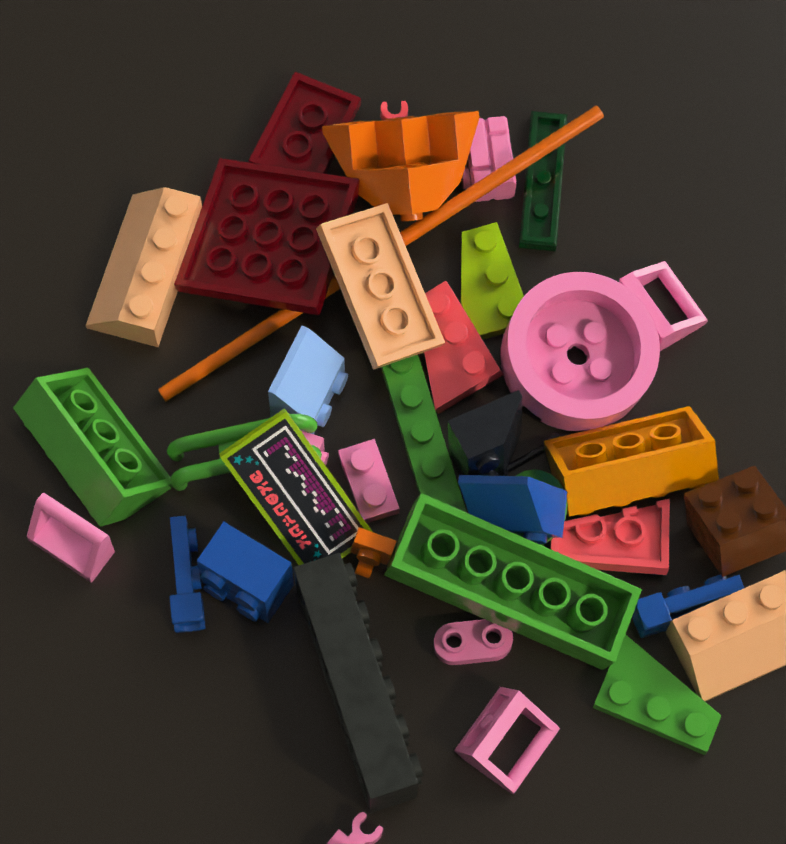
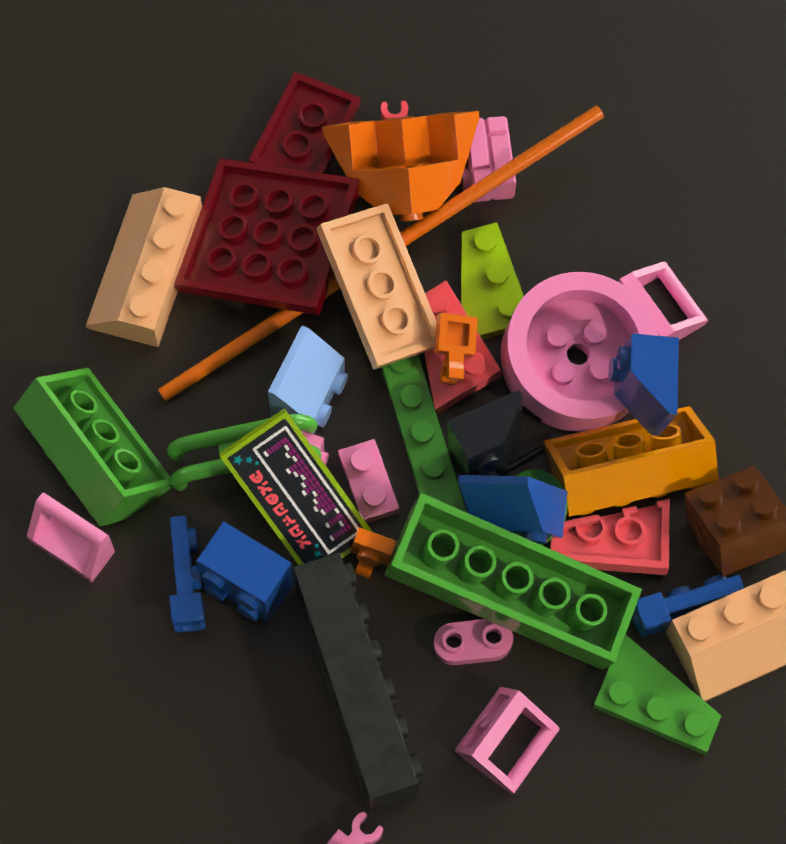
(455, 339): none -> orange plate
(542, 187): dark green tile -> none
(647, 379): none -> blue slope

